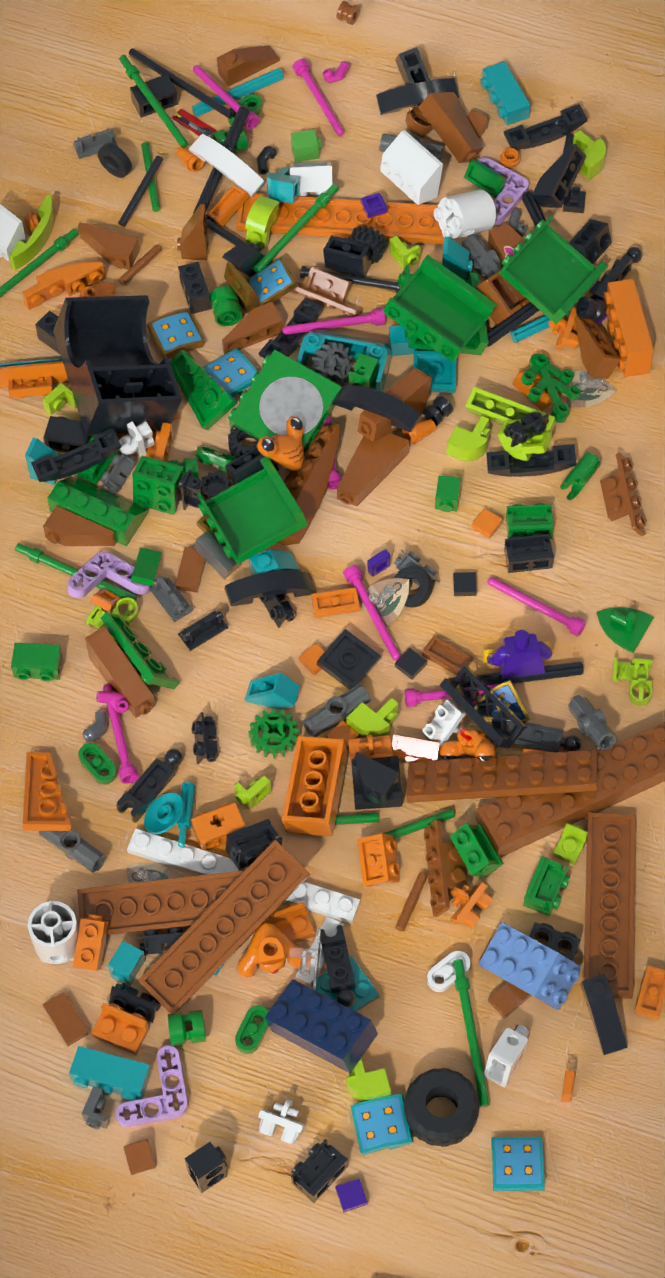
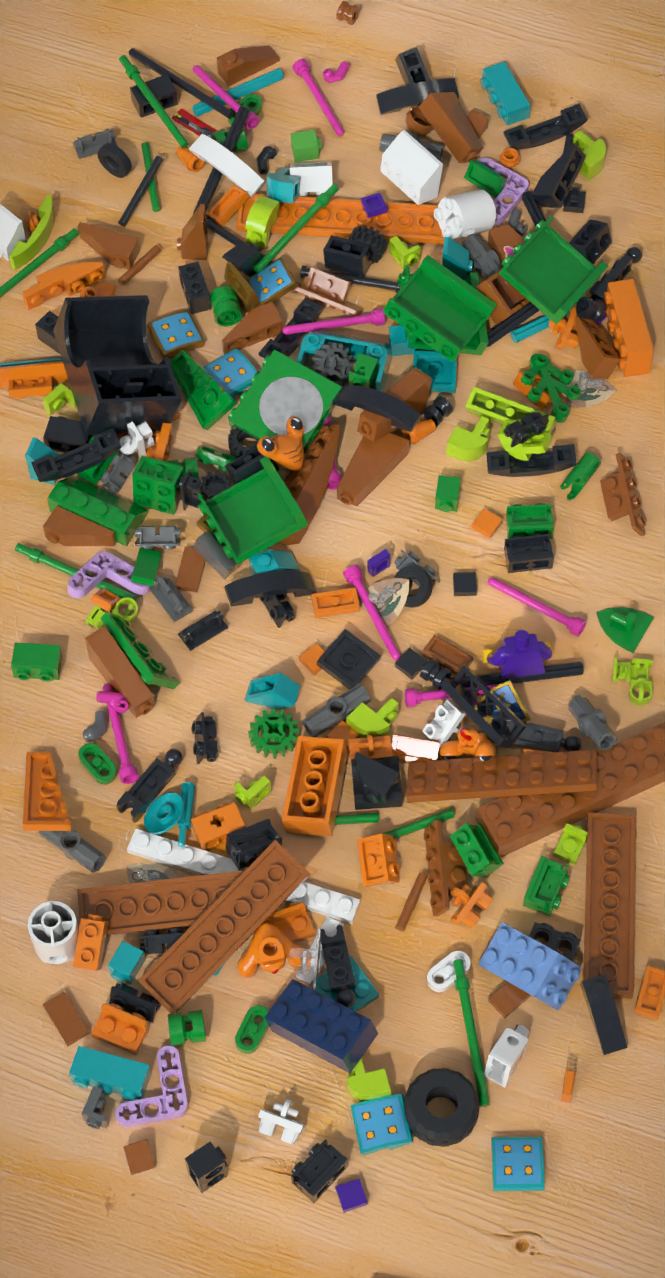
(166, 538): none -> dark grey hinge
(435, 673): none -> black wheel

